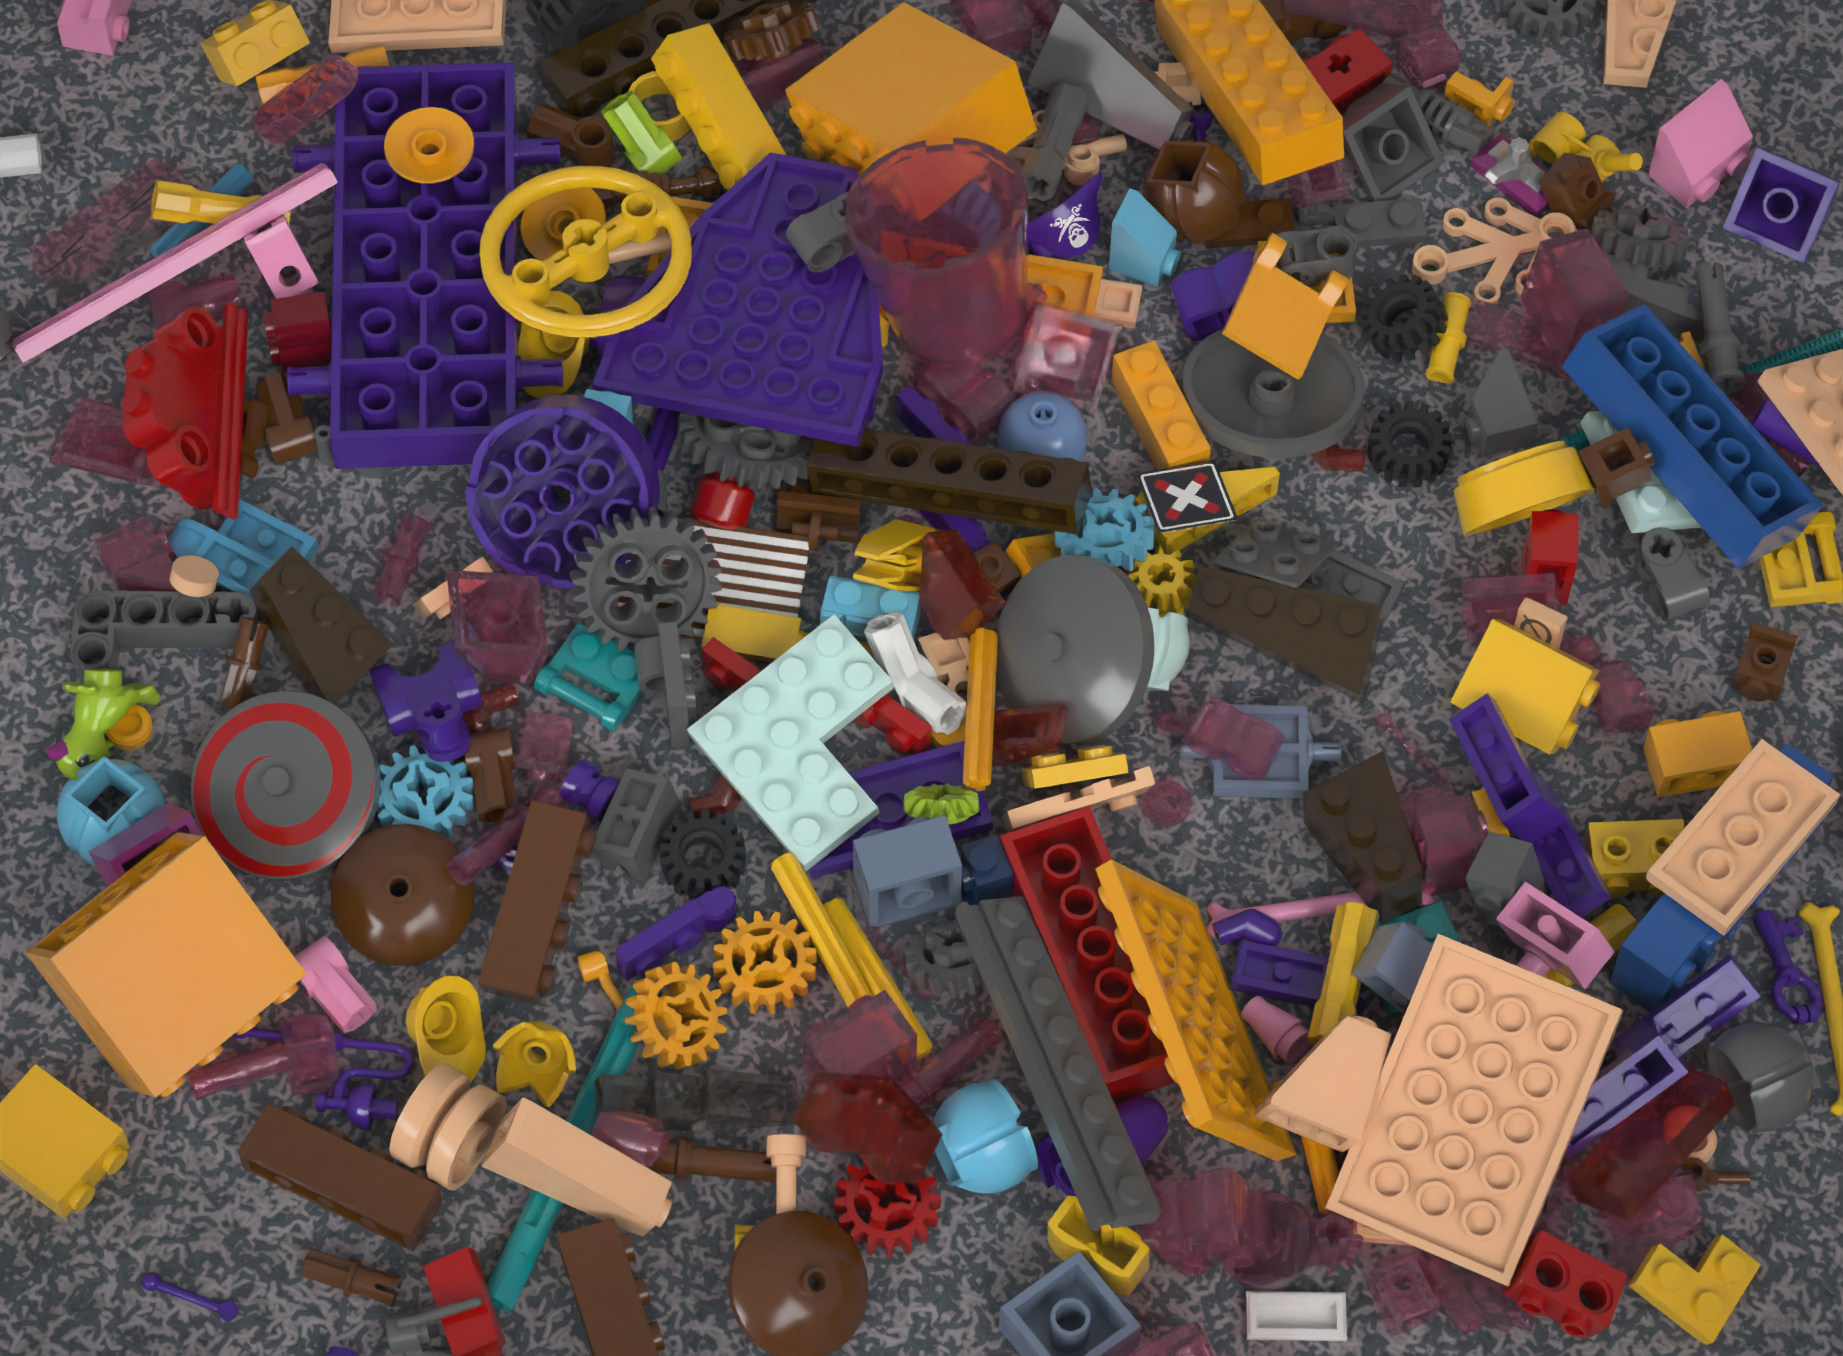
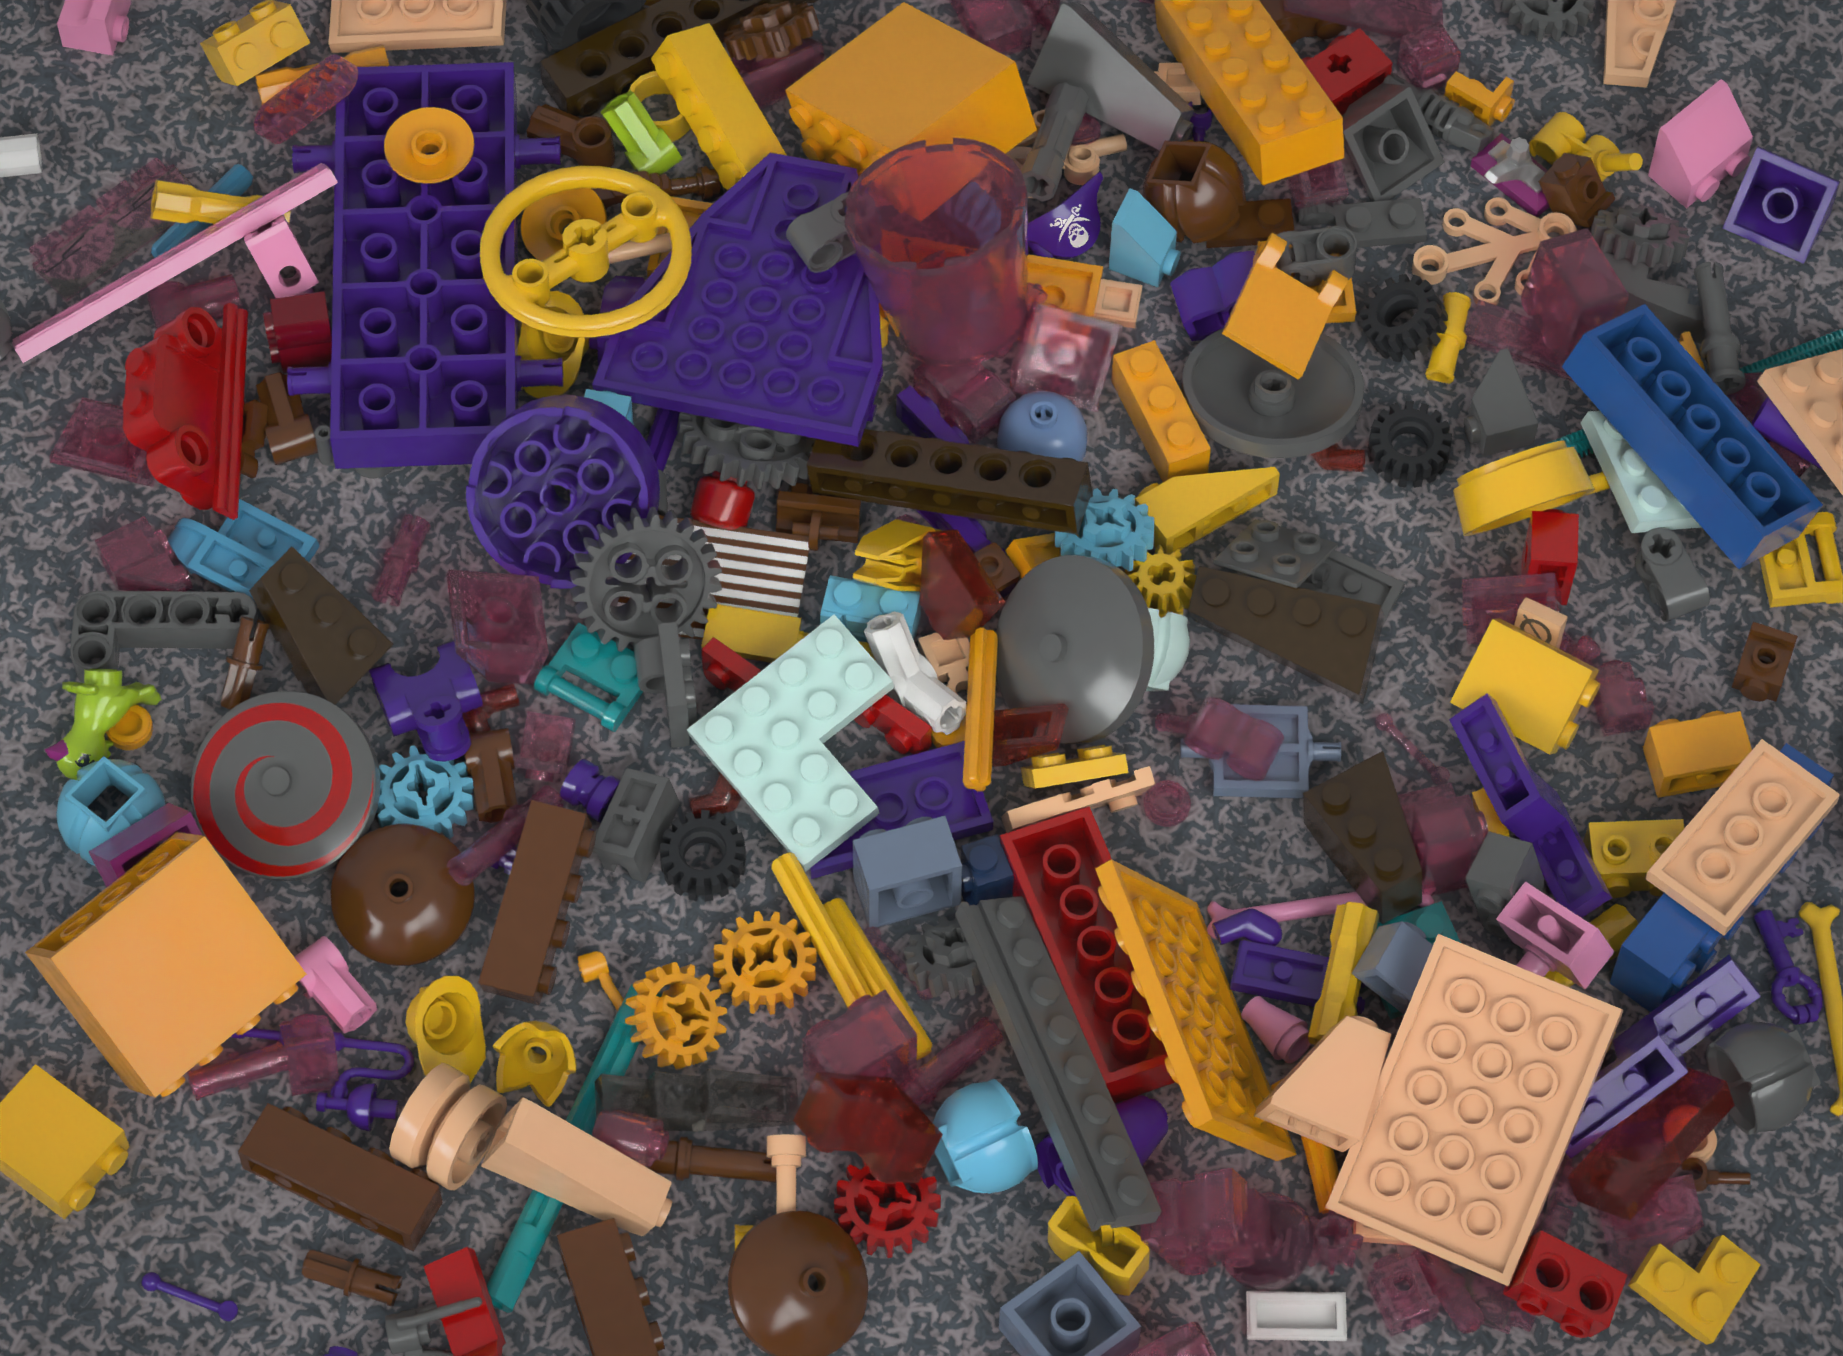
(194, 576): light nougat tile -> none
(438, 599): light nougat plate -> none
(676, 931): dark purple hinge -> none
(942, 800): lime gear -> none
(1186, 496): black sticker -> none
(1617, 465): reddish brown brick -> none

